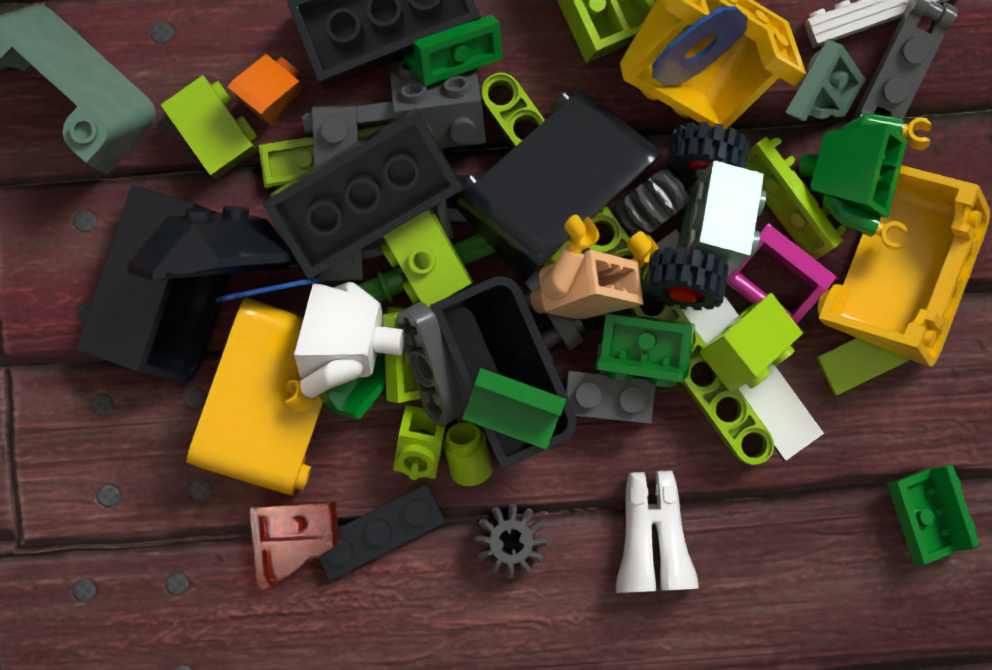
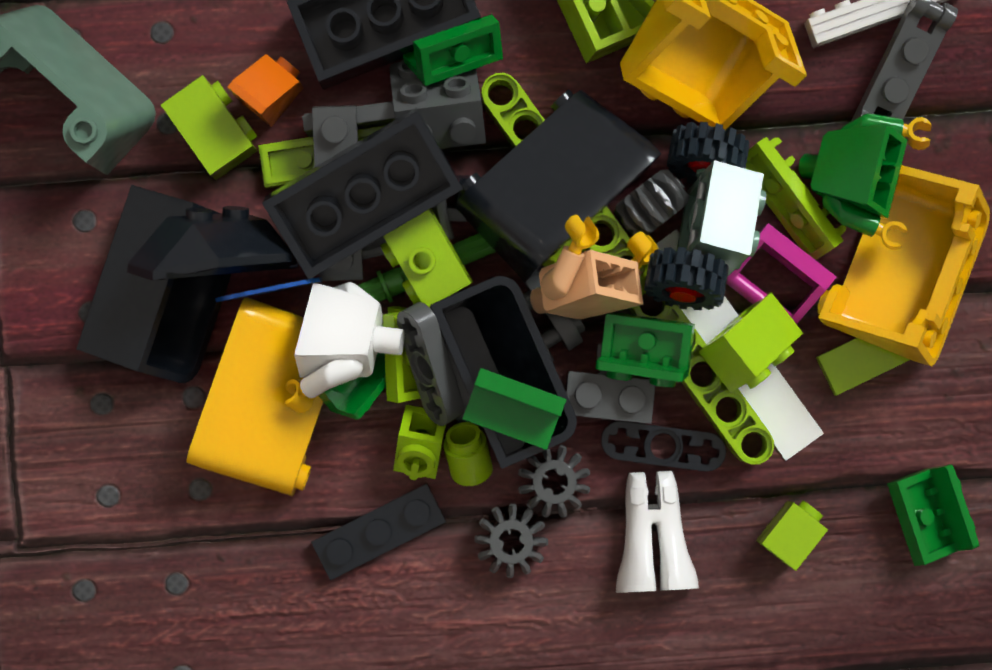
(290, 537): clear red wing -> none
(546, 493): none -> dark grey gear
(693, 461): none -> black beam
(725, 23): blue piece -> none
(793, 533): none -> lime brick
(829, 85): sand green wing -> none

